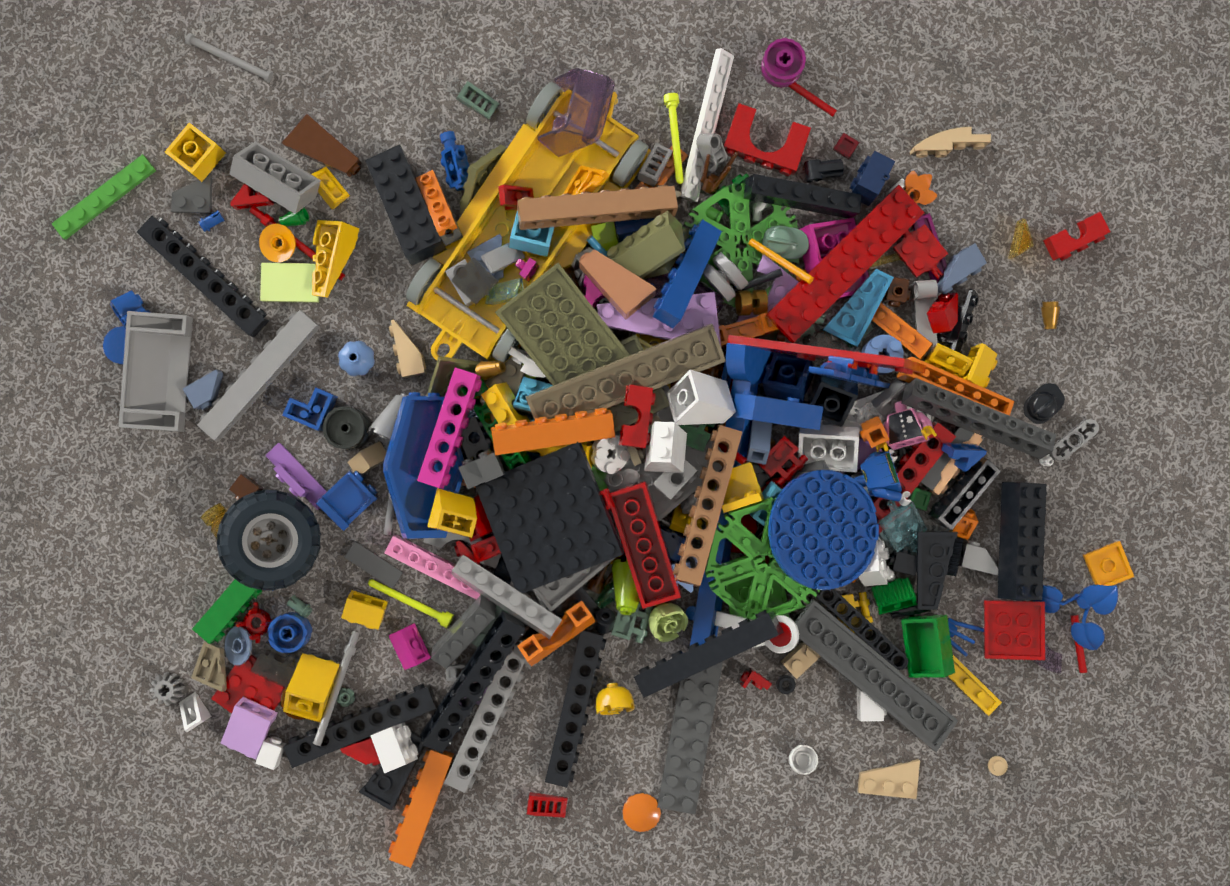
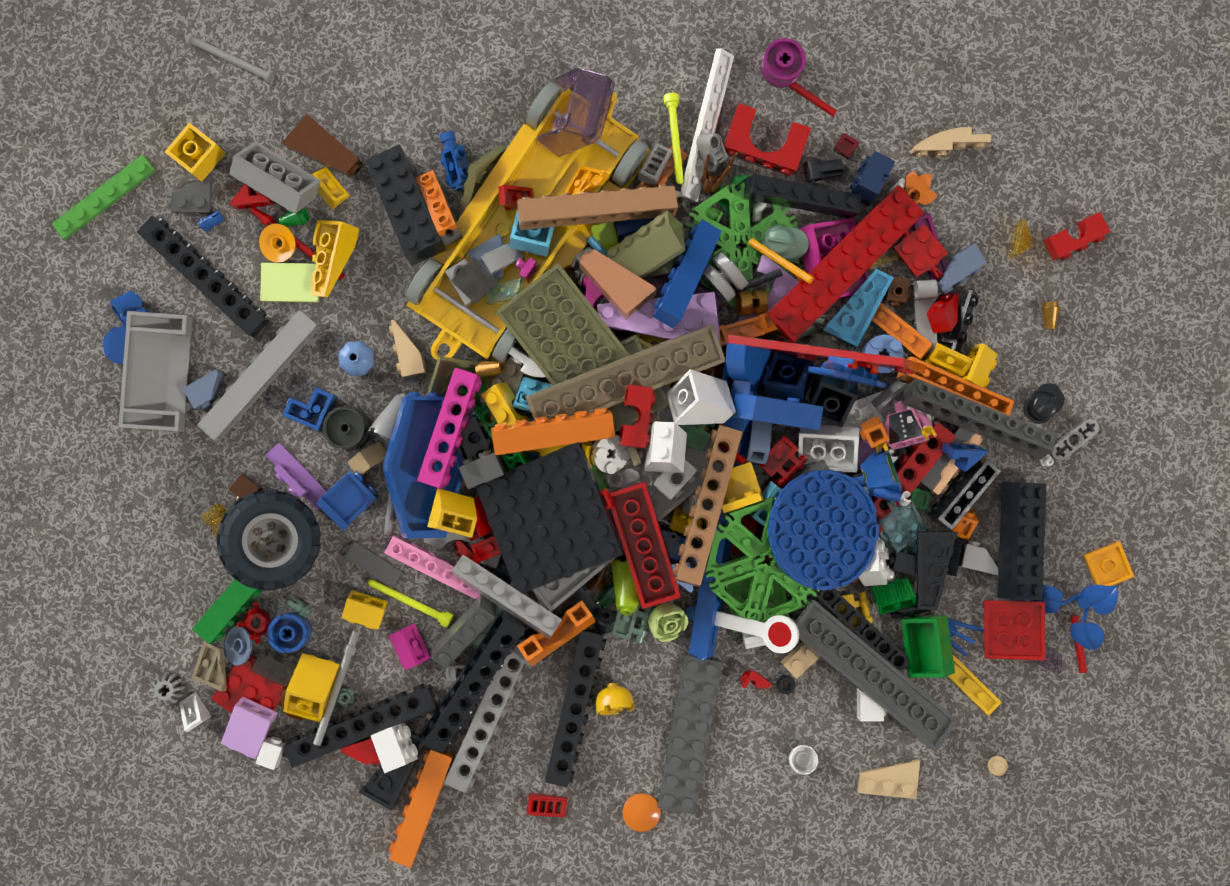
(469, 86): sand green slope -> none
(708, 654): black brick -> none

